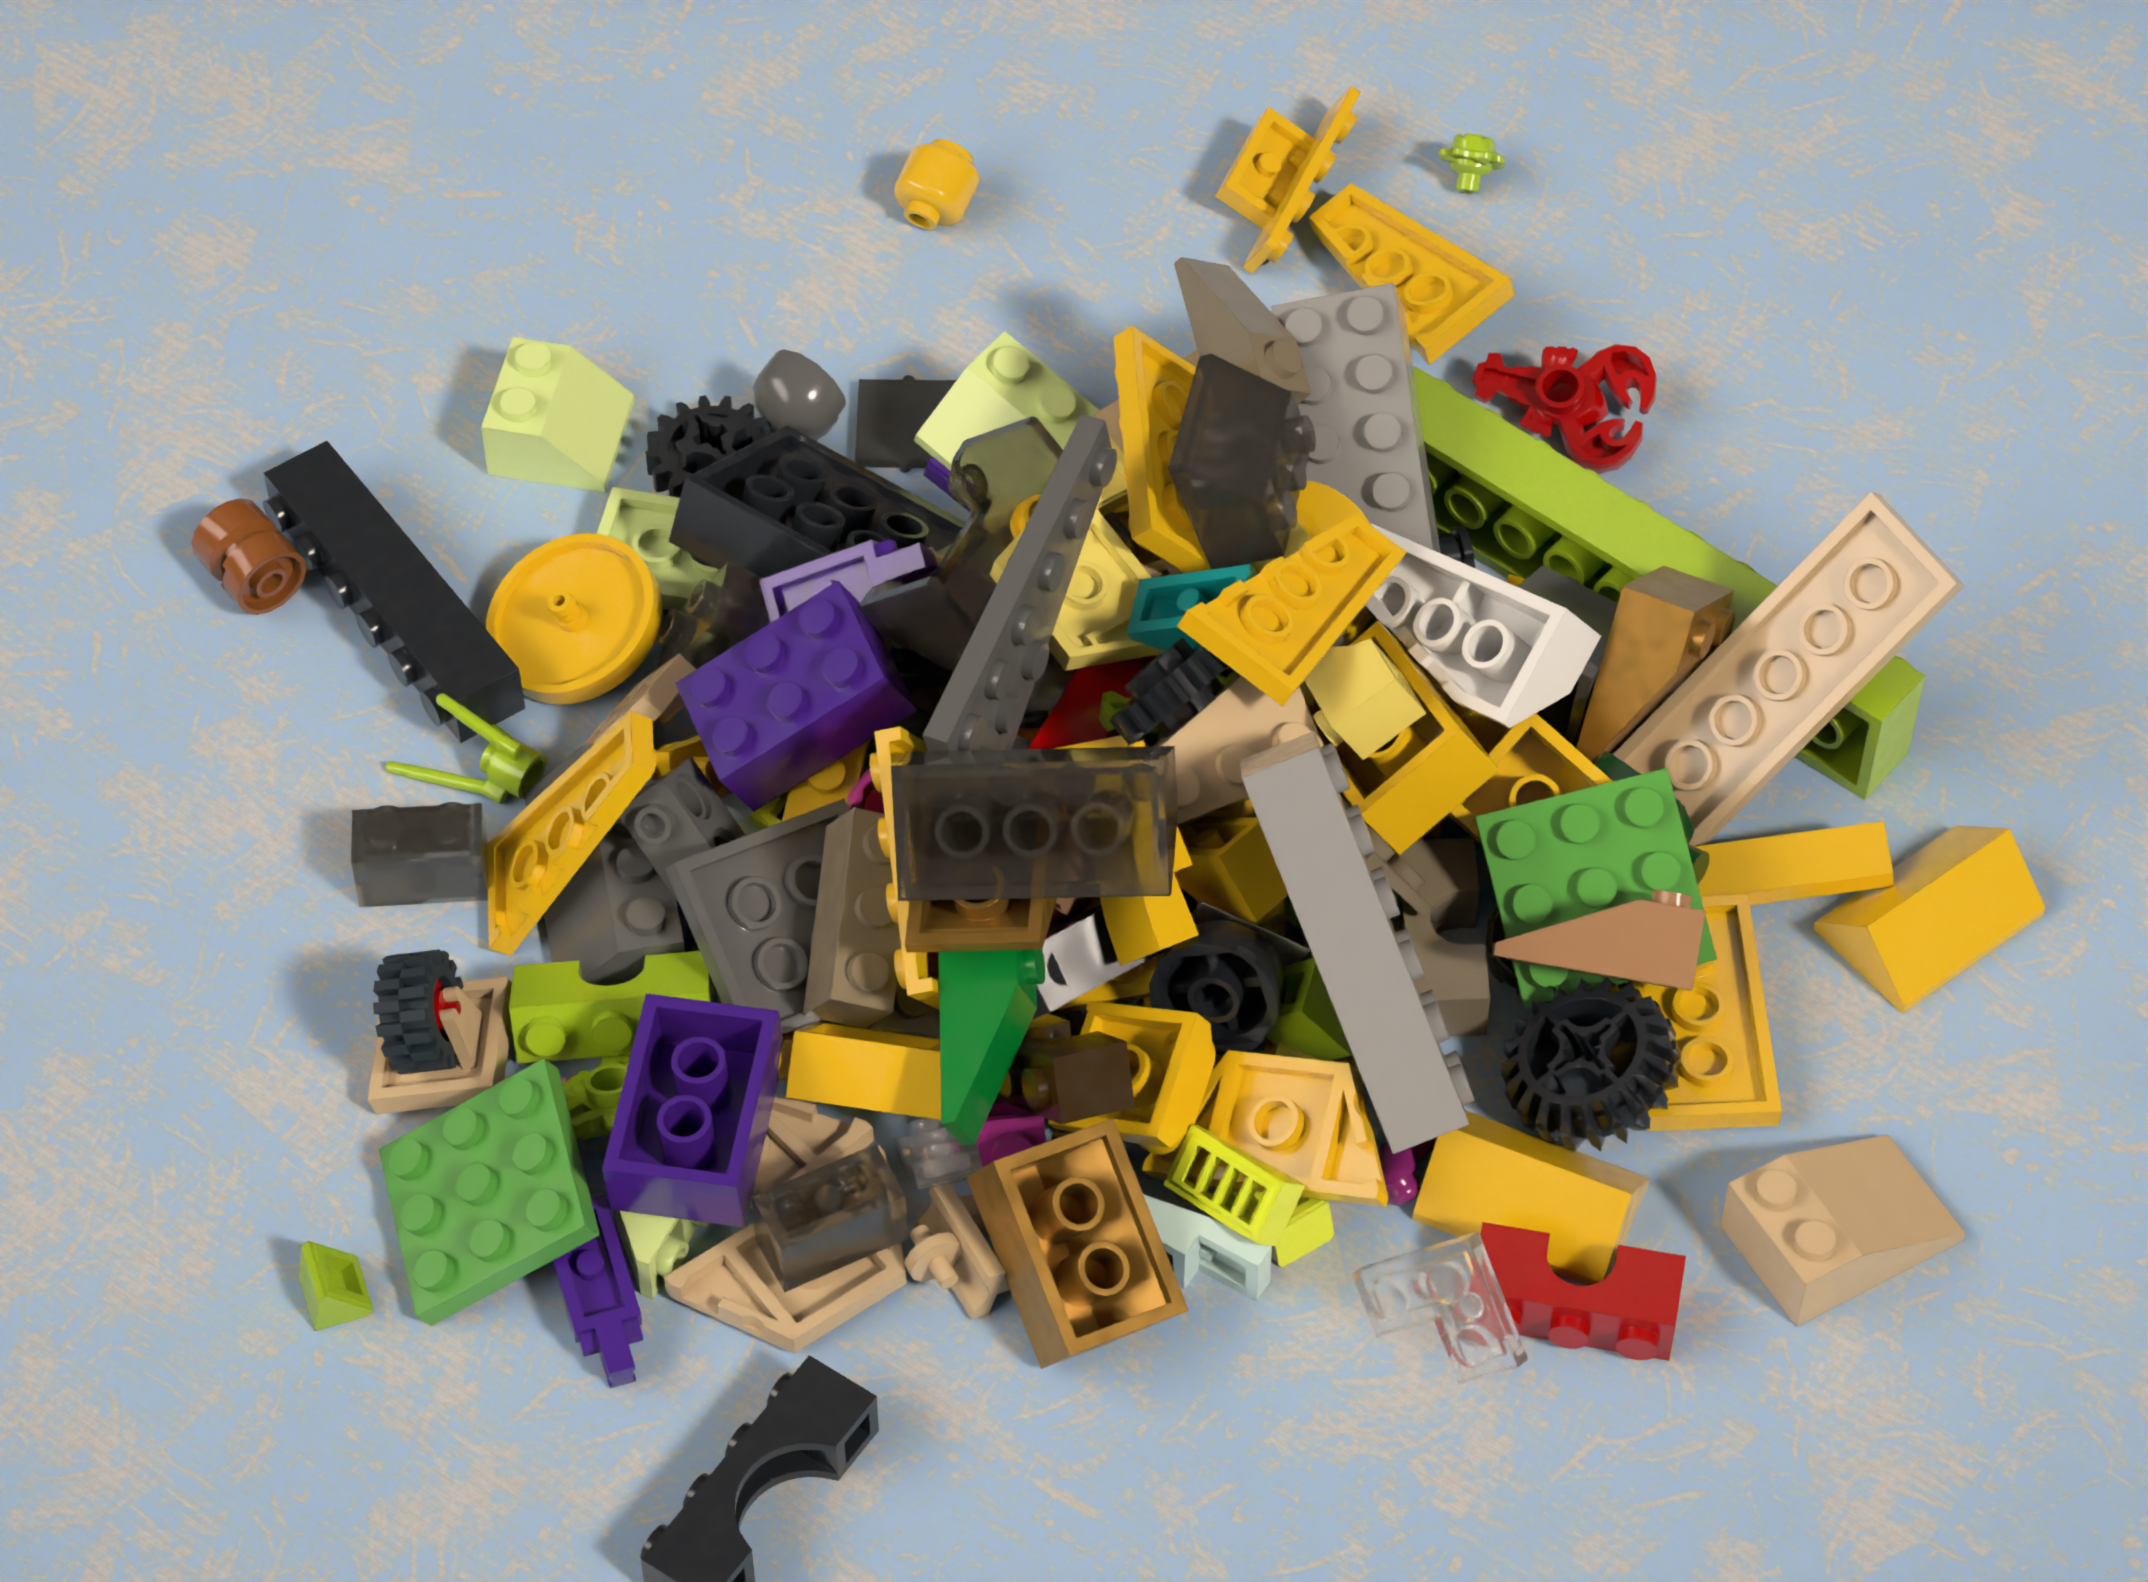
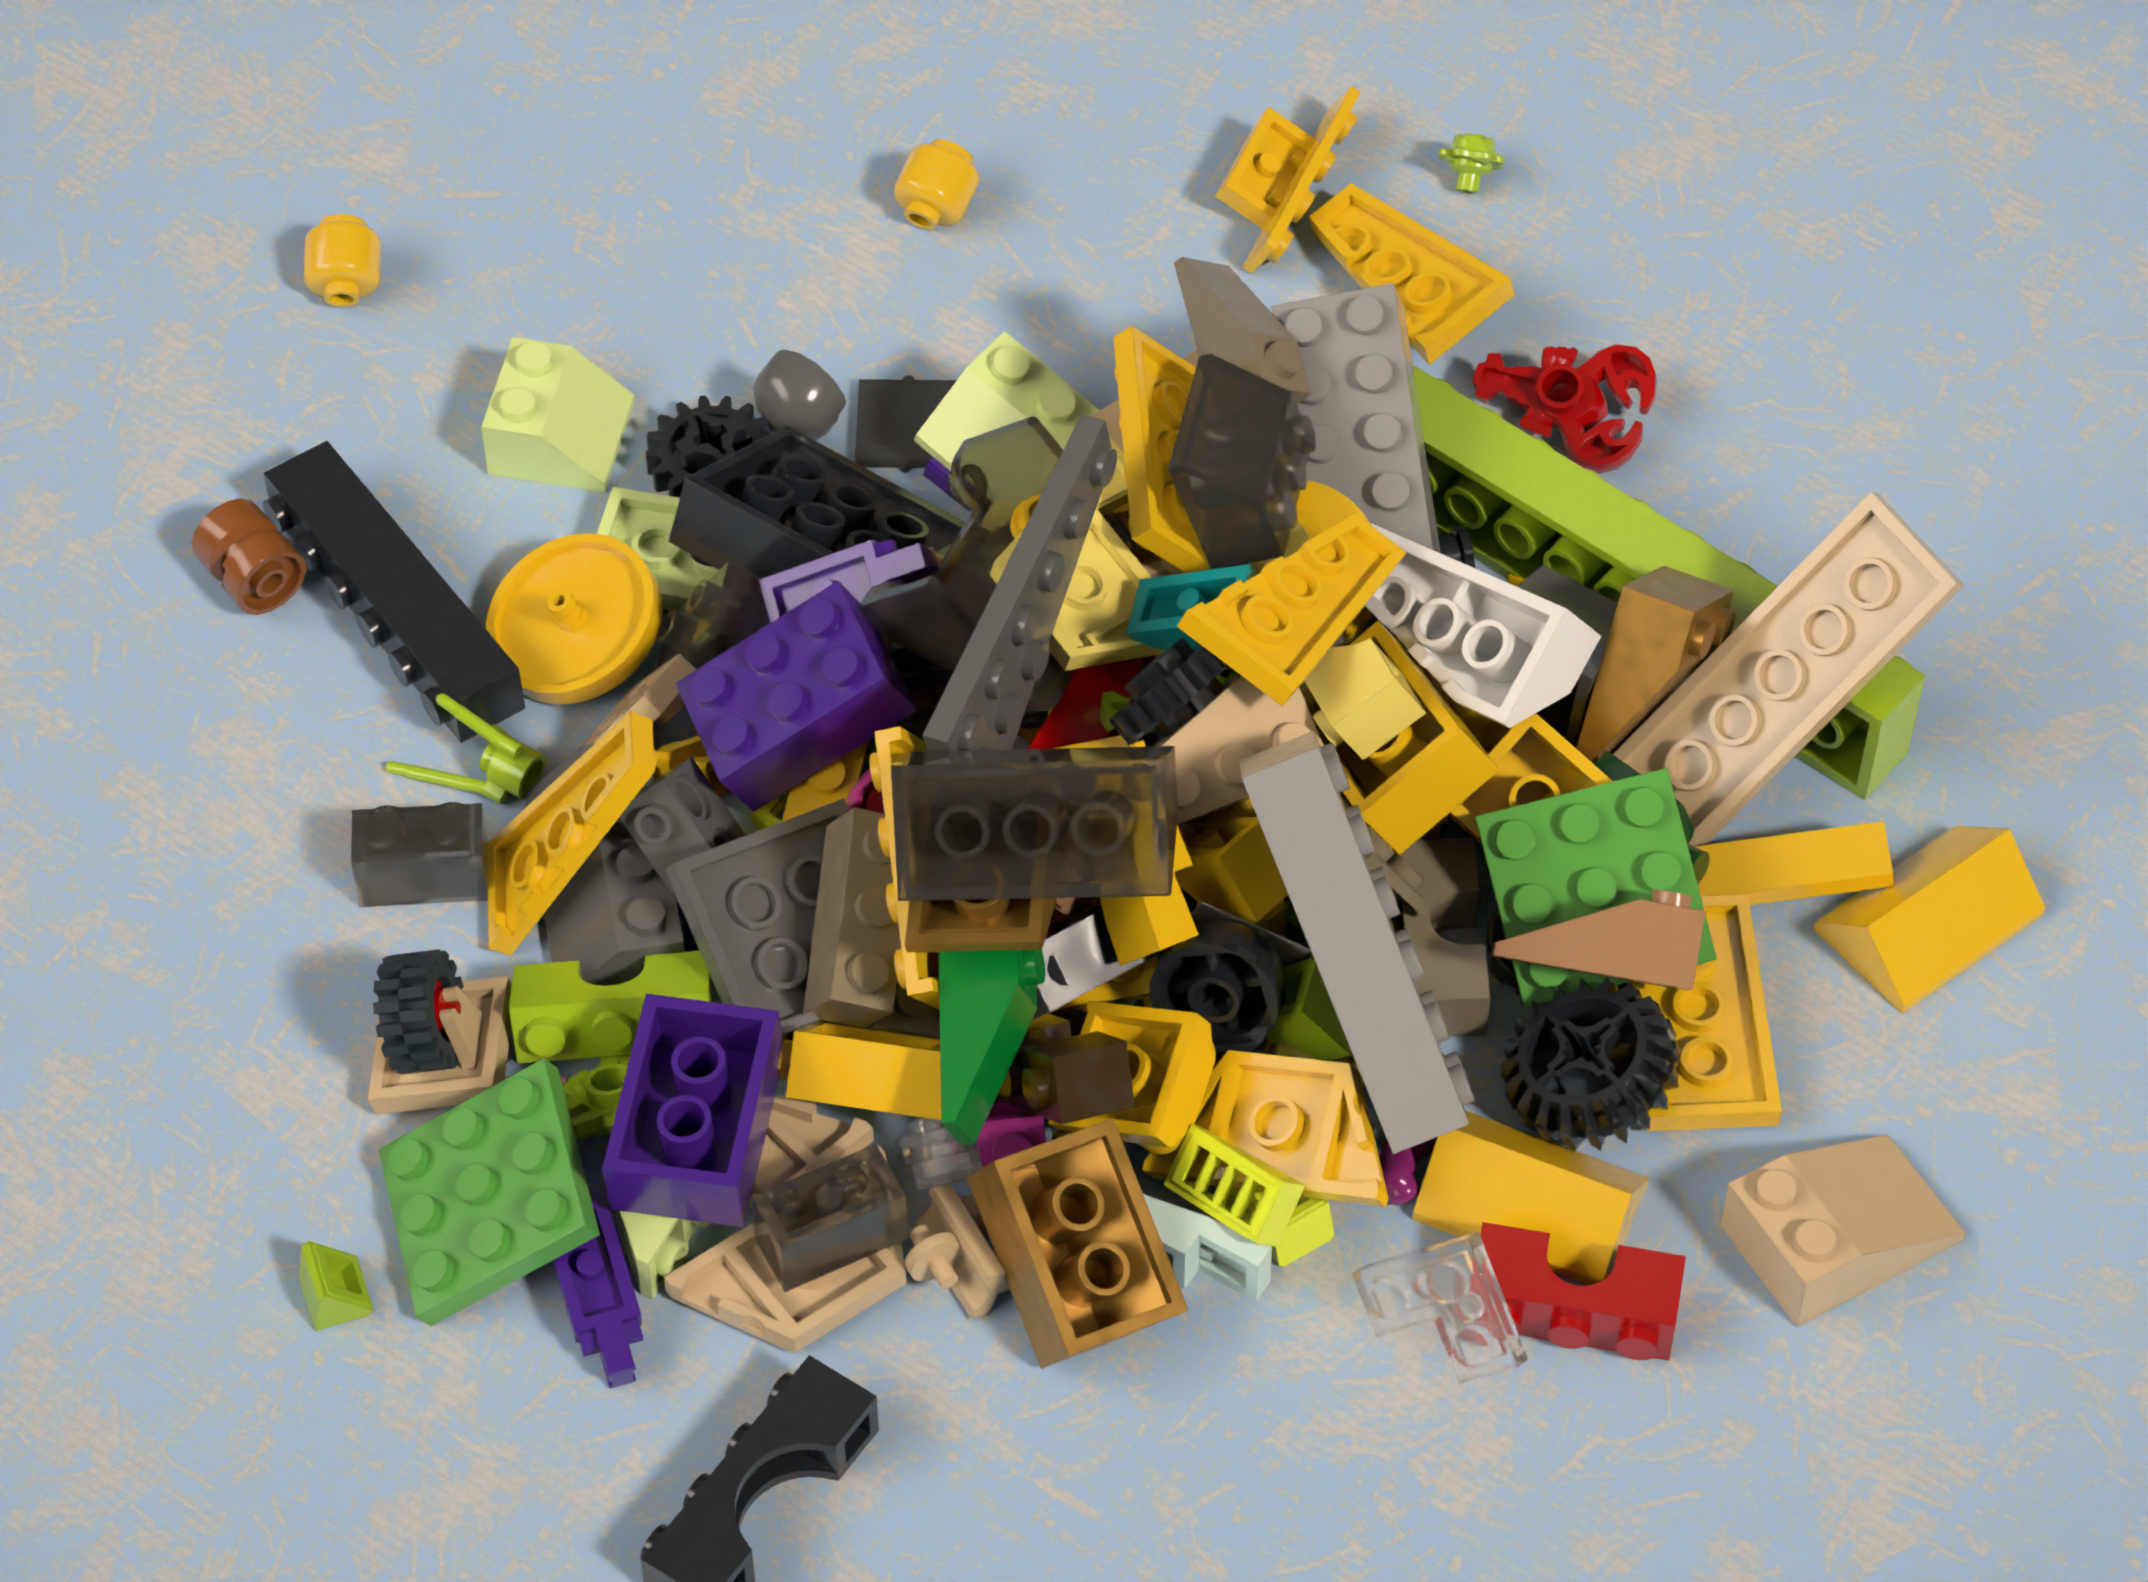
(342, 260): none -> yellow head

